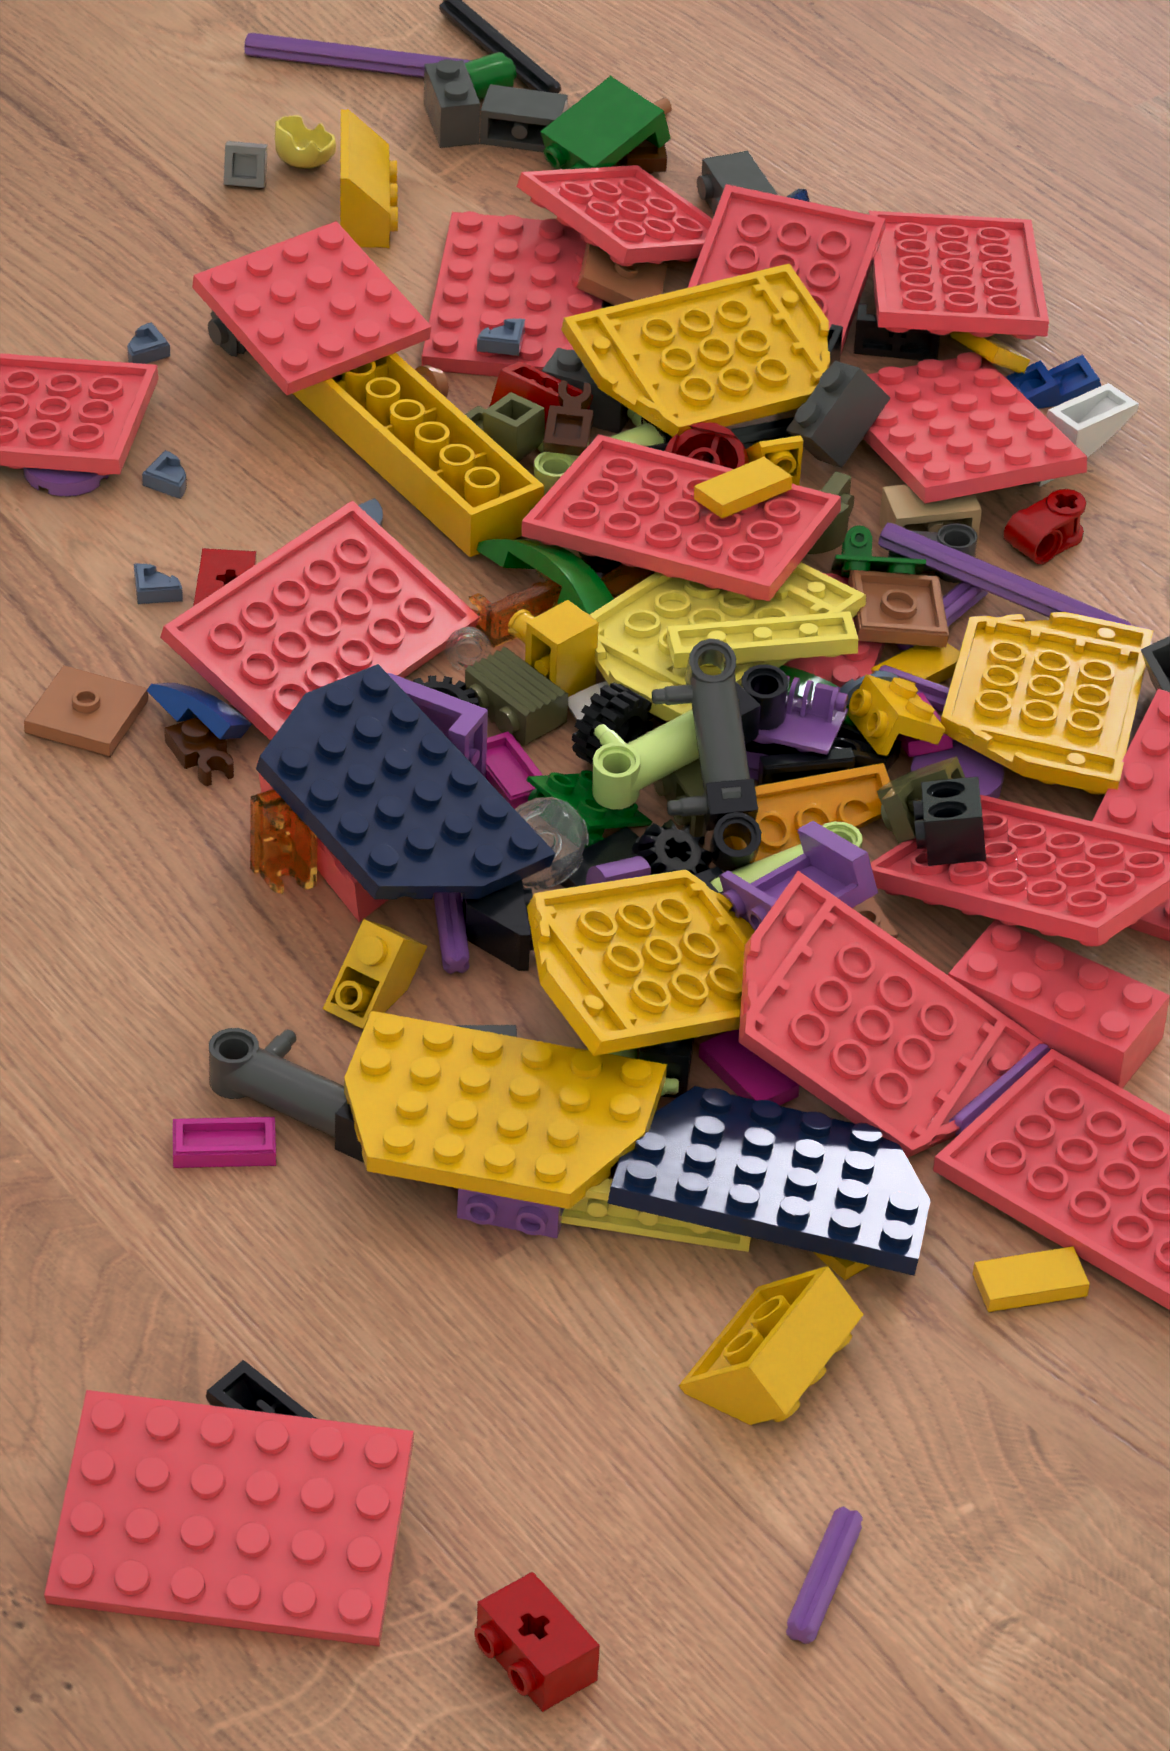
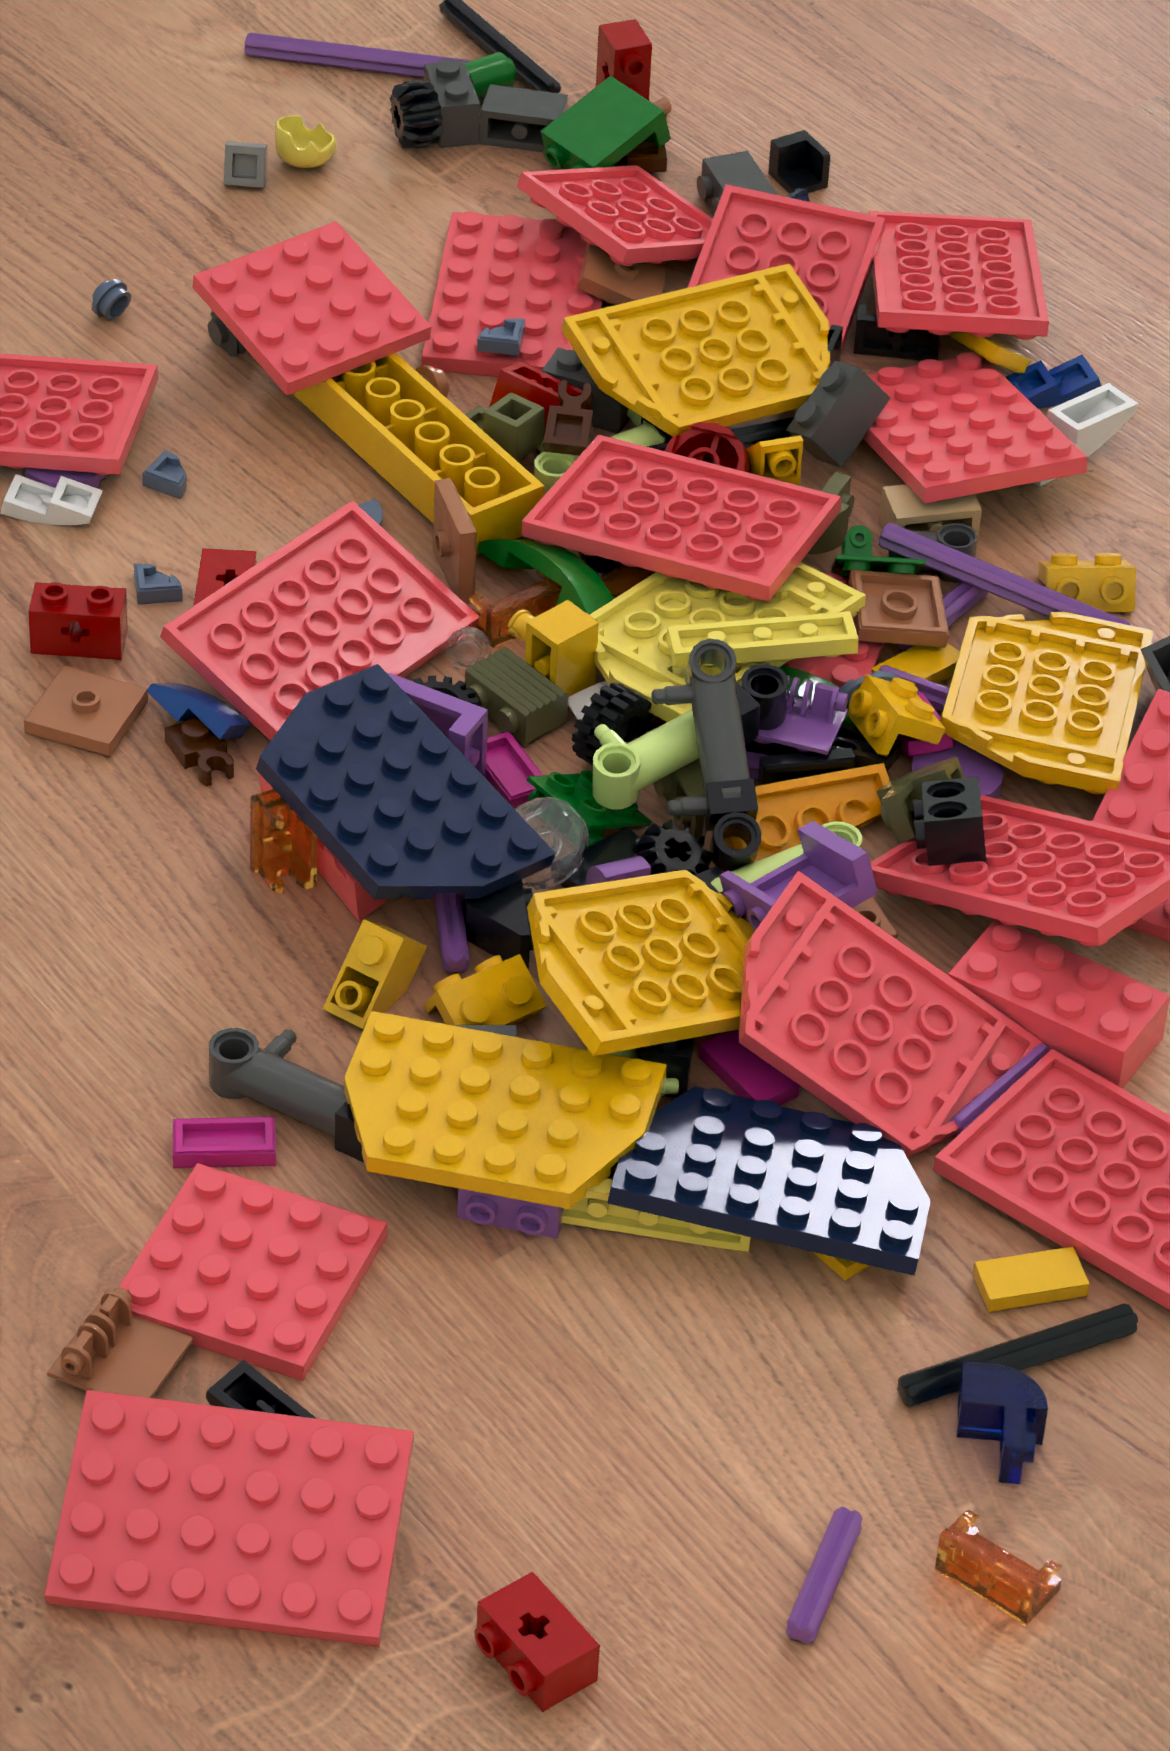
(65, 505): none -> white slope
(78, 620): none -> red brick
(110, 299): none -> sand blue plate
(120, 1350): none -> nougat hinge
(147, 345): sand blue tile -> none
(252, 1269): none -> coral plate
(366, 184): yellow slope -> none
(416, 114): none -> black gear
(454, 540): none -> nougat plate
(494, 995): none -> yellow bracket
(625, 55): none -> red brick
(742, 487): yellow tile -> none
(775, 1347): yellow slope -> none
(799, 162): none -> black panel
(994, 1572): none -> clear orange hinge
(1005, 1408): none -> clear blue brick
(1022, 1352): none -> black axle
(1047, 526): red piece -> none
(1101, 583): none -> yellow bracket

